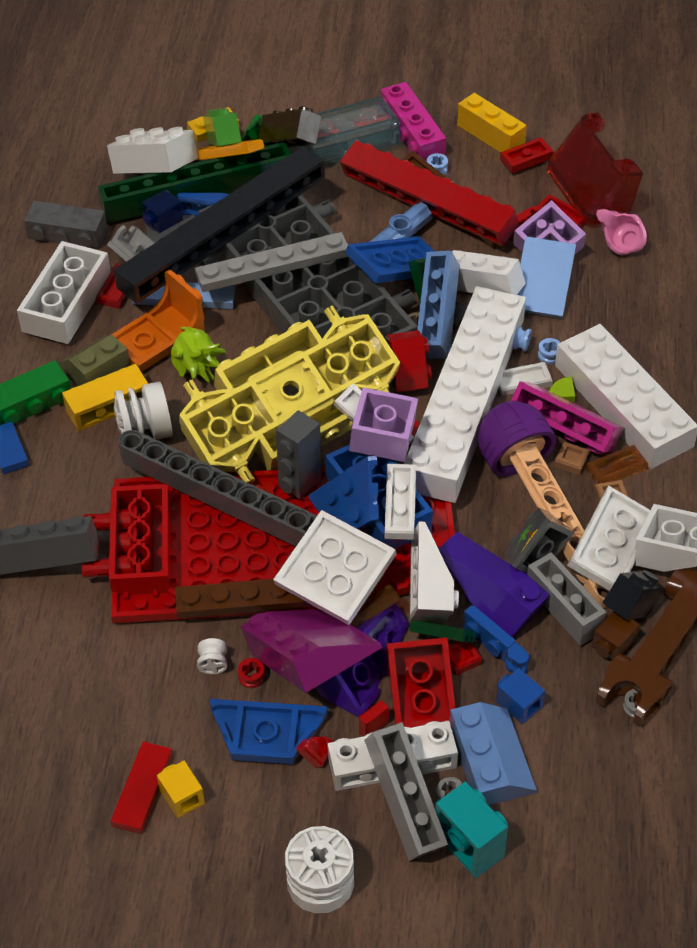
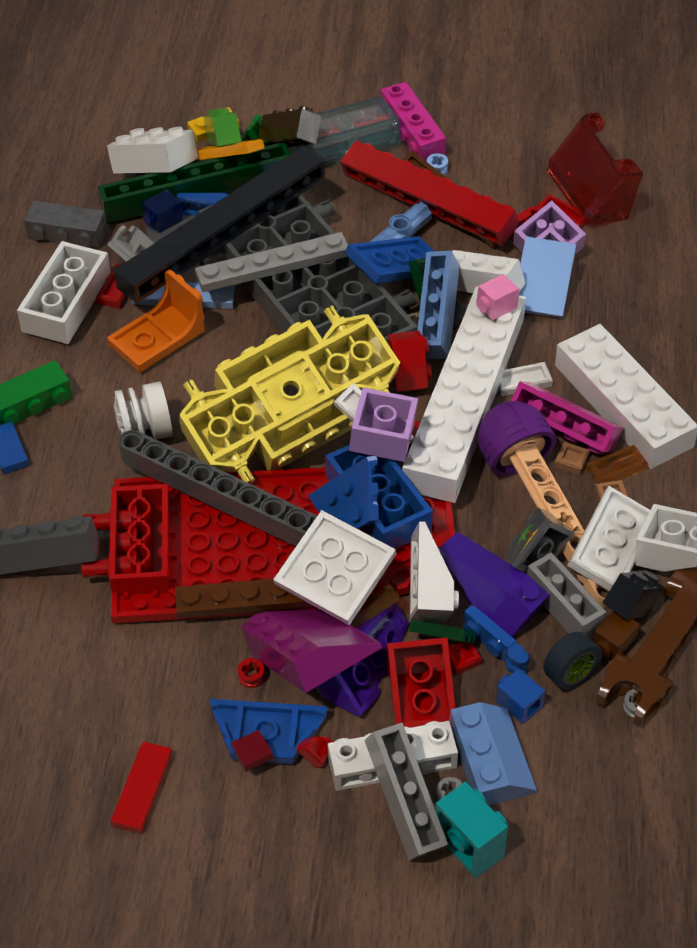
(96, 360): olive slope -> none
(96, 399): yellow brick -> none
(180, 788): yellow brick -> none
(195, 353): lime hair -> none
(212, 656): white wheel -> none
(252, 750): none -> dark red tile
(298, 454): dark grey brick -> none
(319, 869): white wheel -> none
(374, 719): red tile -> none
(400, 501): white tile -> none
(490, 123): yellow brick -> none
(497, 297): none -> bright pink brick
(522, 339): light blue bush -> none
(526, 155): red plate -> none
(544, 348): light blue bush -> none
(564, 388): lime tile -> none
(572, 661): none -> black wheel
(622, 232): bright pink hair -> none

